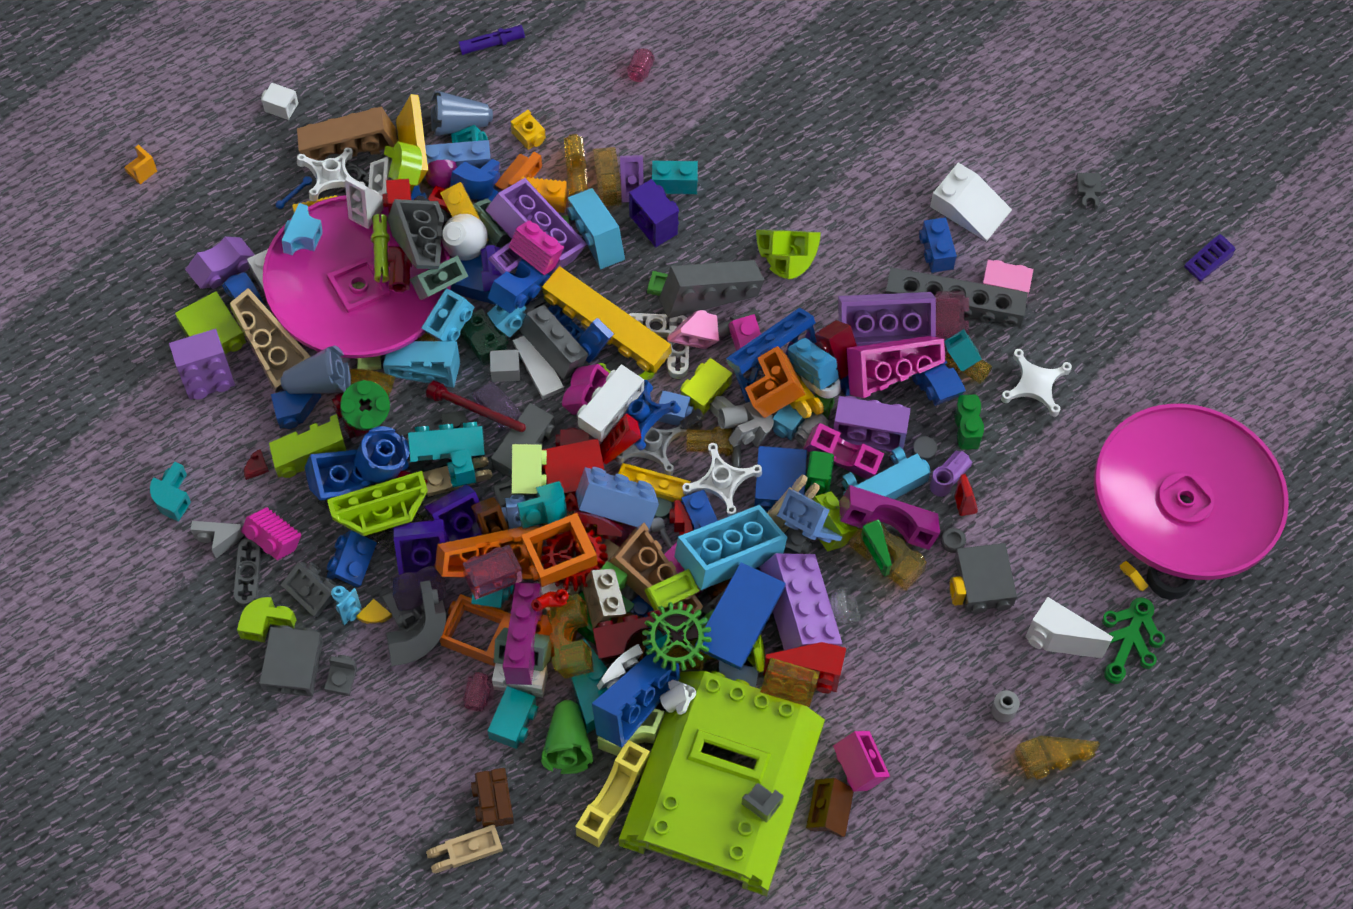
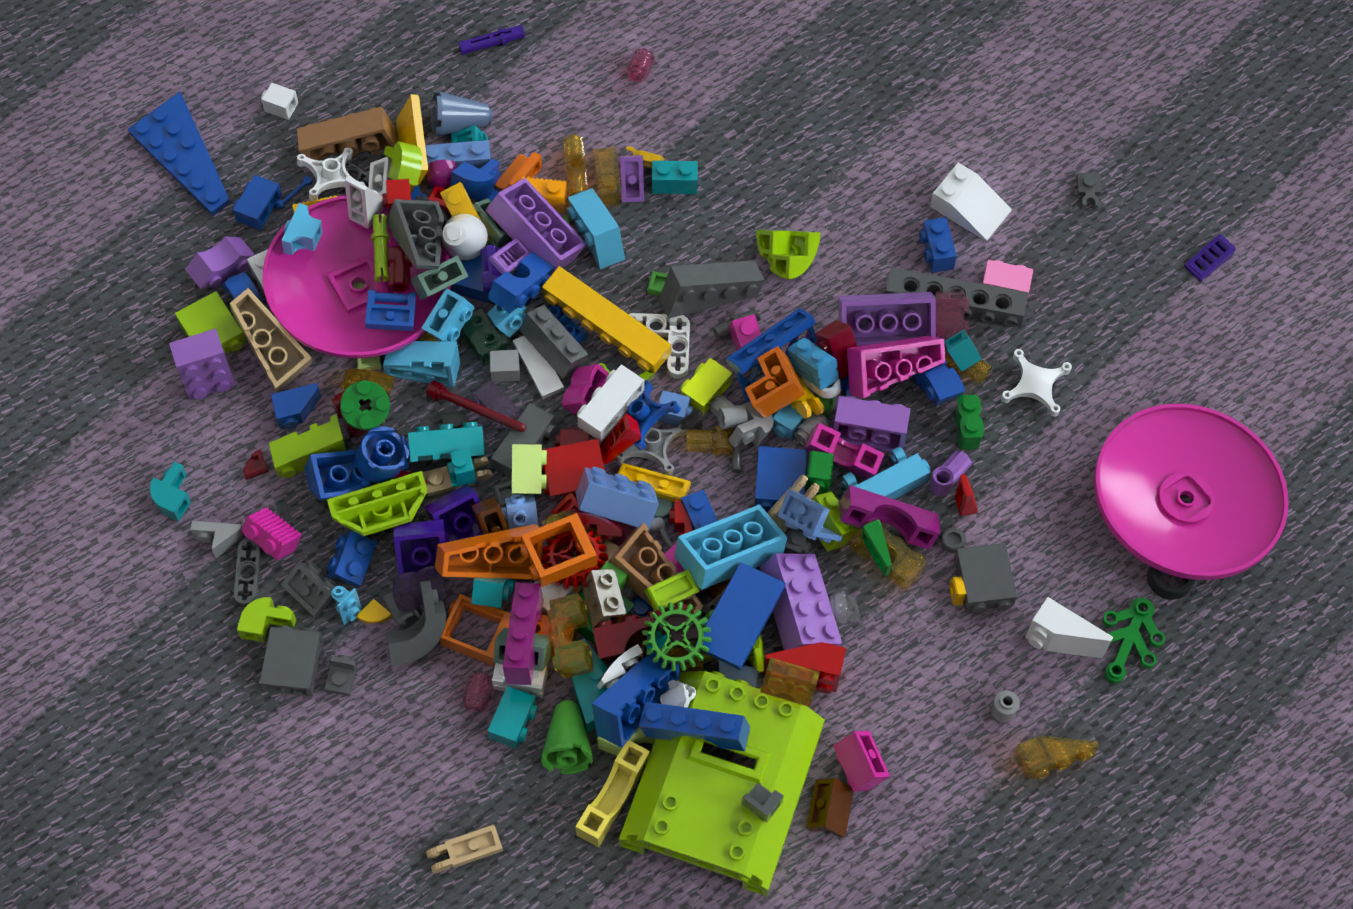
(142, 166): light orange panel -> none
(177, 146): none -> blue wing
(257, 202): none -> blue brick
(318, 374): sand blue cone -> none
(390, 316): none -> blue plate
(492, 571): clear pink brick -> none
(493, 797): reddish brown brick -> none
(528, 130): yellow brick -> none
(536, 247): dark pink brick -> none
(546, 508): teal brick -> none
(550, 599): red arm -> none
(595, 339): blue plate -> none
(647, 157): none -> yellow plate
(653, 212): dark purple brick -> none
(697, 331): bright pink slope -> none
(719, 728): none -> blue arch
(722, 479): white piece -> none
(925, 447): dark grey tile -> none
(1134, 575): yellow tile -> none

